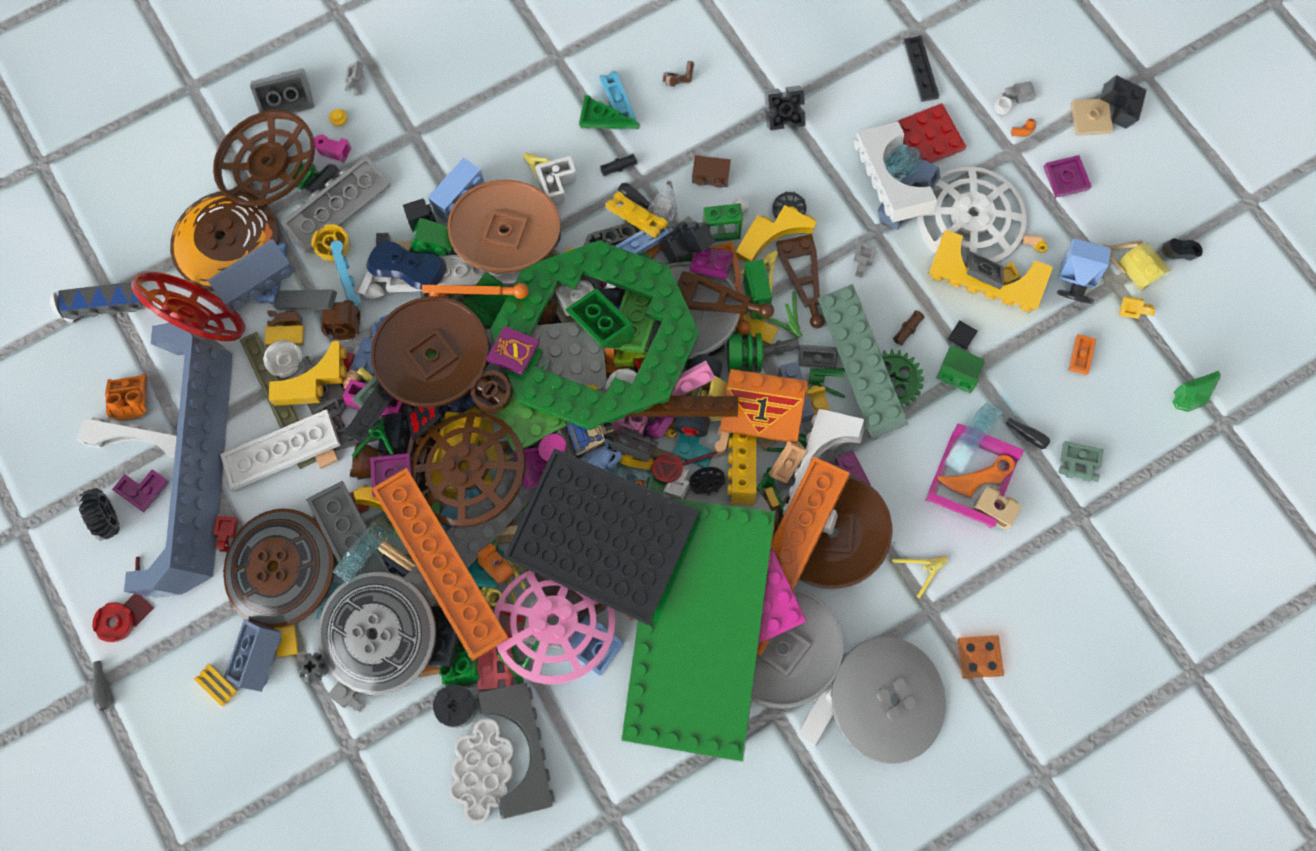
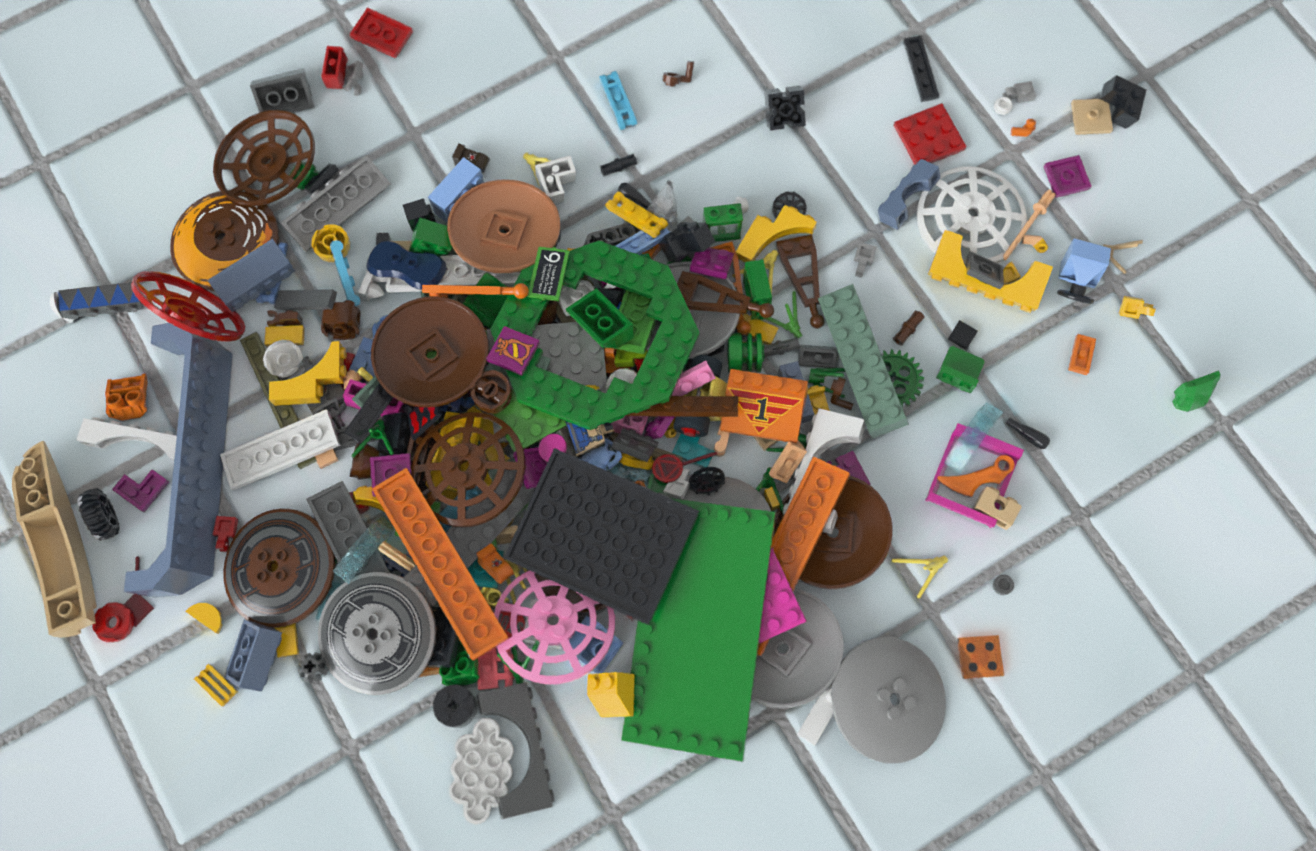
(53, 543): none -> tan slope
(101, 690): dark grey piece -> none
(207, 615): none -> yellow tile
(332, 149): dark pink leg -> none
(334, 67): none -> red brick
(338, 117): yellow plate -> none
(345, 696): light grey plate -> none
(381, 32): none -> red plate
(478, 159): none -> dark brown leg
(548, 273): none -> piece
(600, 116): green wing -> none
(612, 693): none -> yellow slope
(711, 171): reddish brown brick -> none
(743, 469): yellow brick -> none
(837, 387): none -> reddish brown plate
(895, 163): clear light blue plate -> none
(898, 198): white arch -> none
(1003, 585): none -> dark grey tile
(1039, 208): none -> light nougat piece
(1082, 455): sand green plate -> none
(1144, 265): light yellow slope -> none
(1182, 249): black piece -> none

